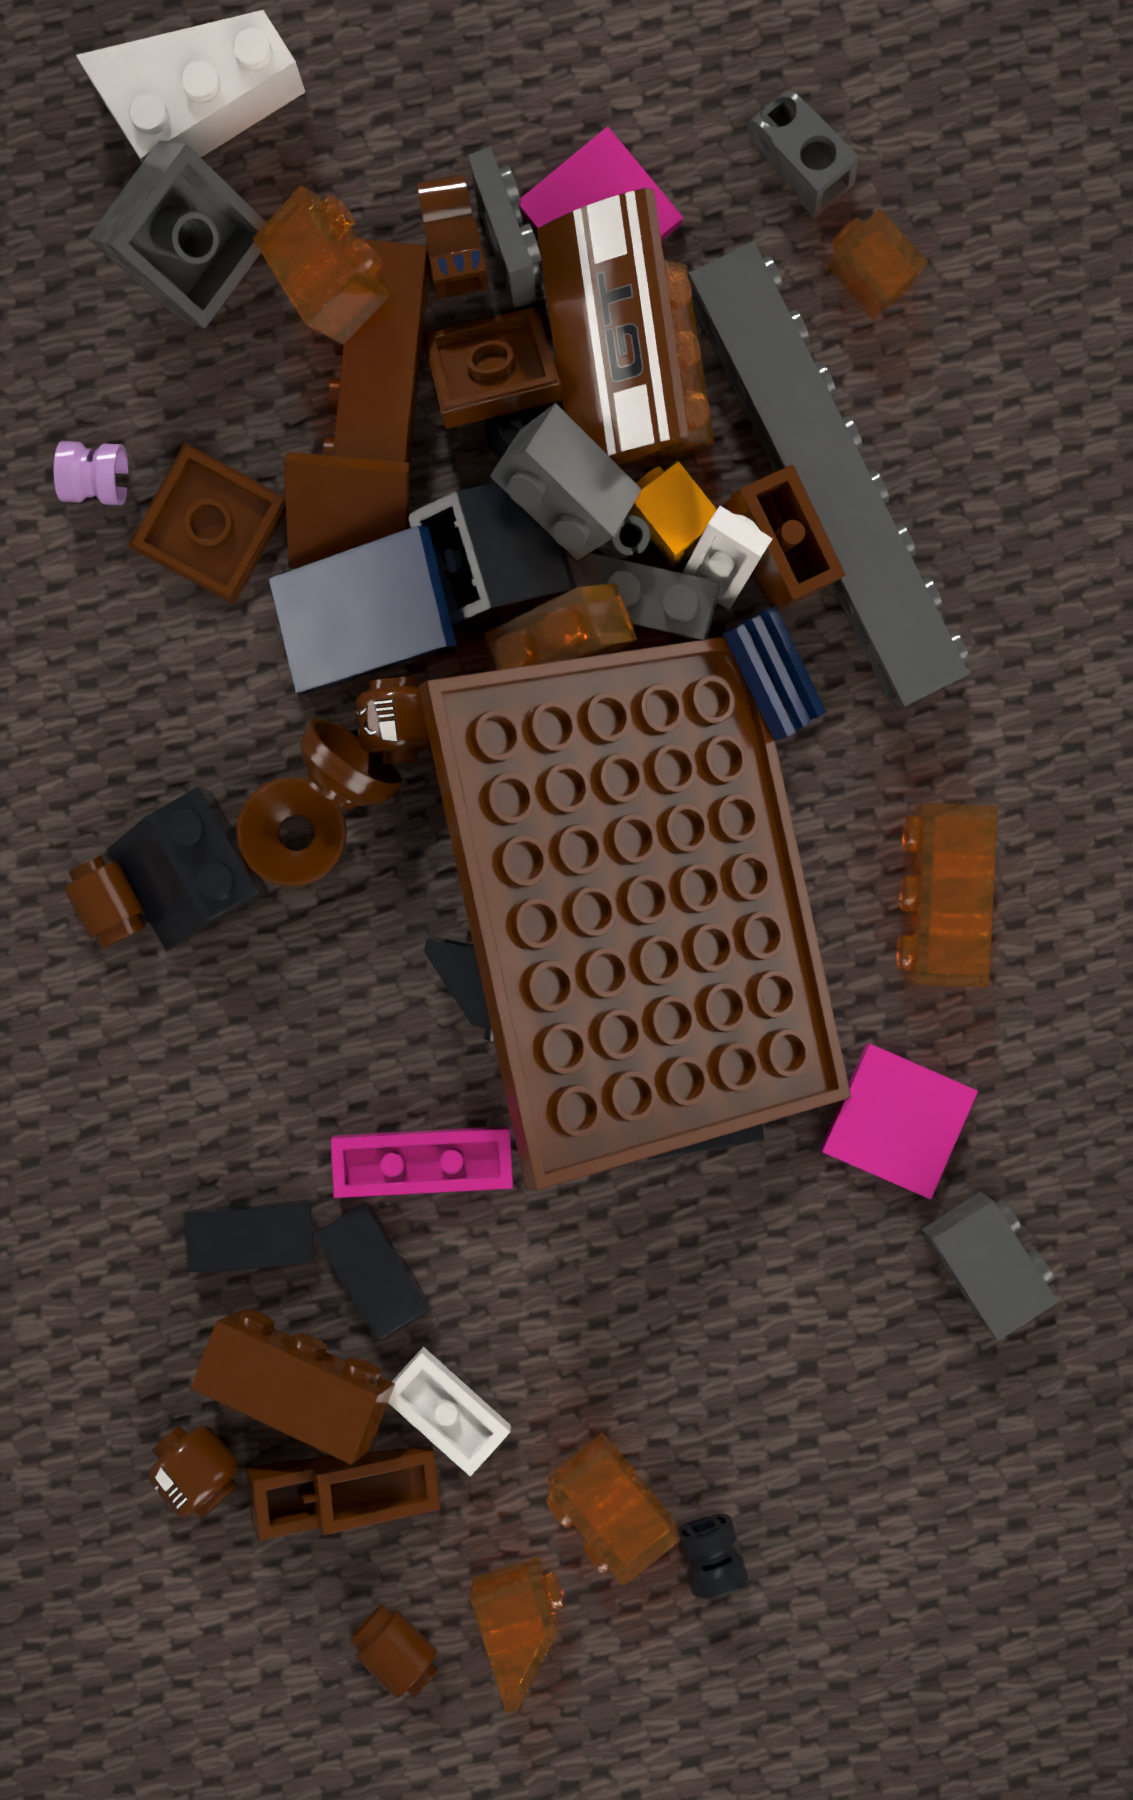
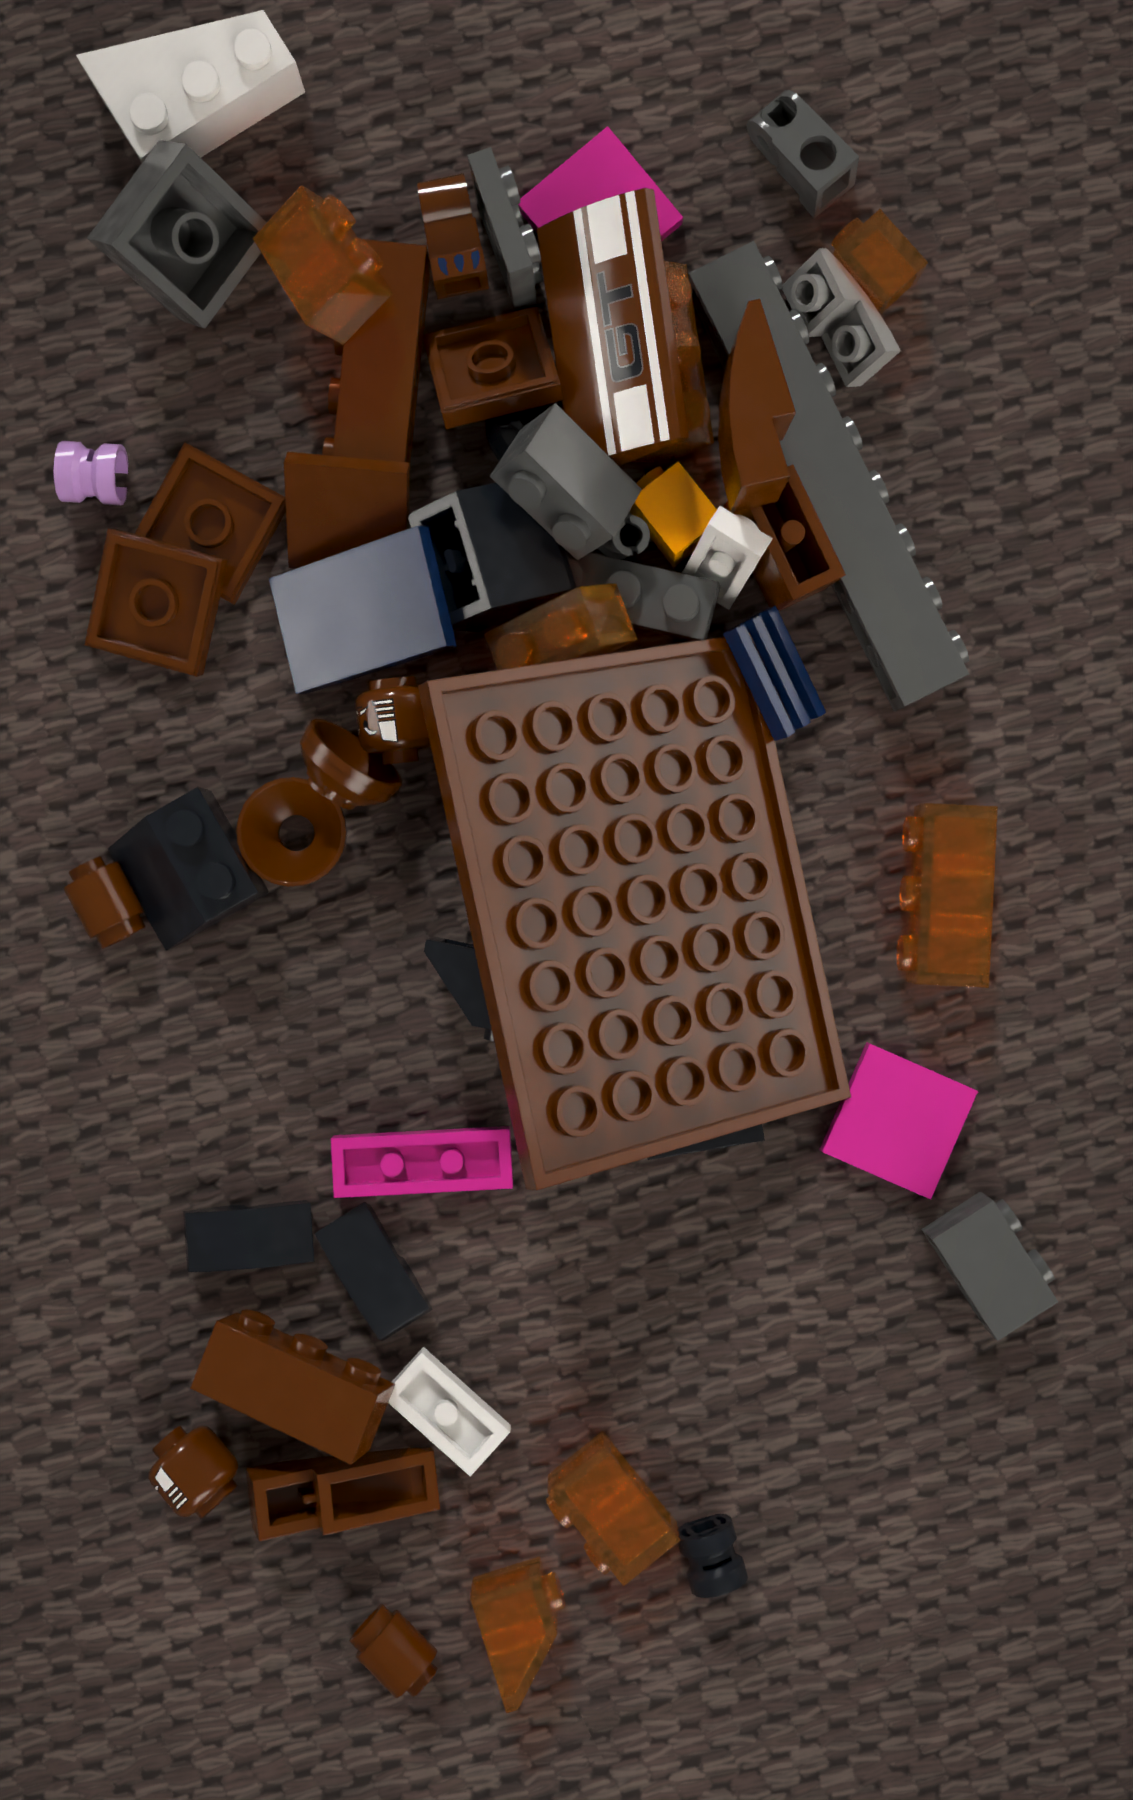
(155, 602): none -> reddish brown tile
(753, 415): none -> reddish brown slope
(842, 316): none -> light grey slope

